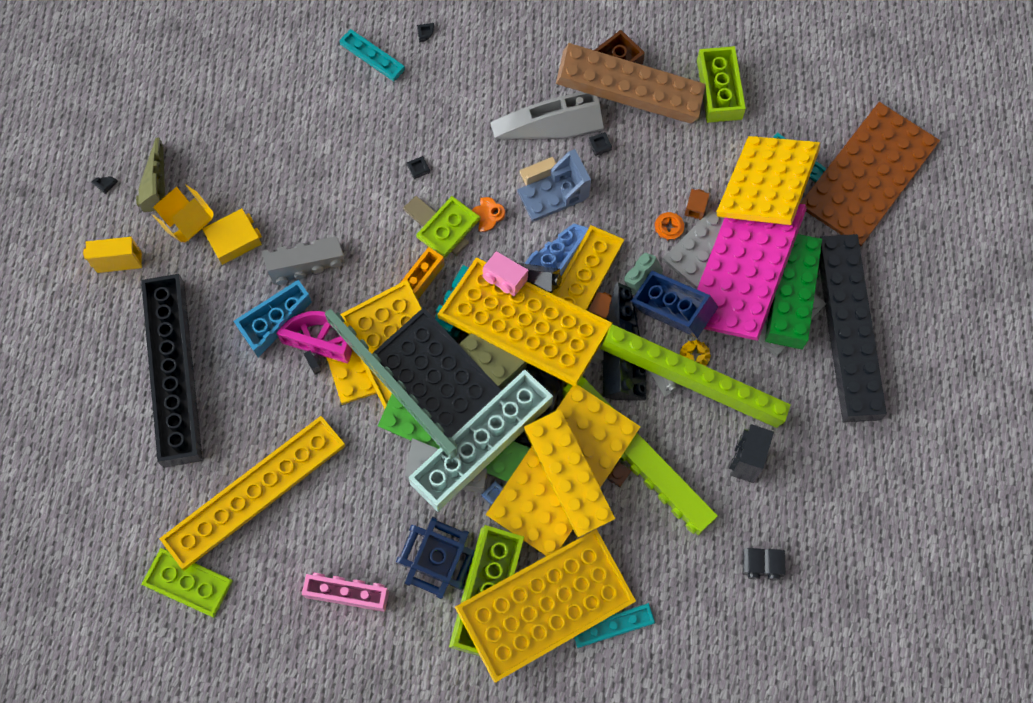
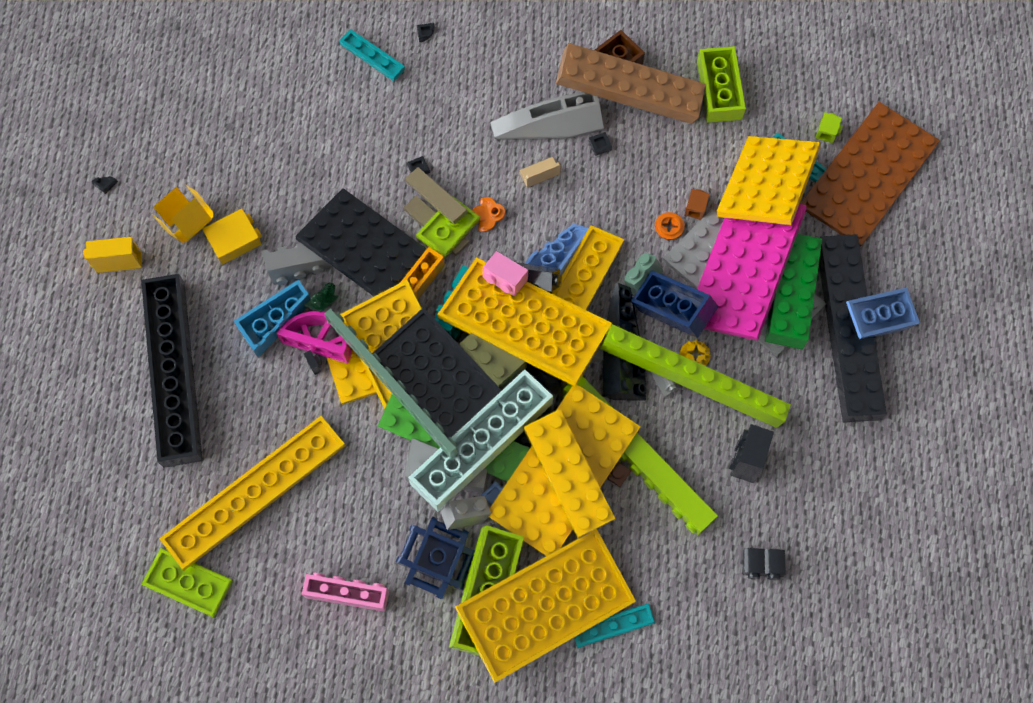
(153, 180): olive wedge -> none
(323, 298): none -> clear green hinge
(360, 243): none -> black plate
(436, 195): none -> dark tan tile
(465, 512): none -> light grey brick
(564, 188): sand blue bracket -> none
(601, 305): dark orange brick -> none
(829, 127): none -> lime brick
(883, 313): none -> medium blue slope

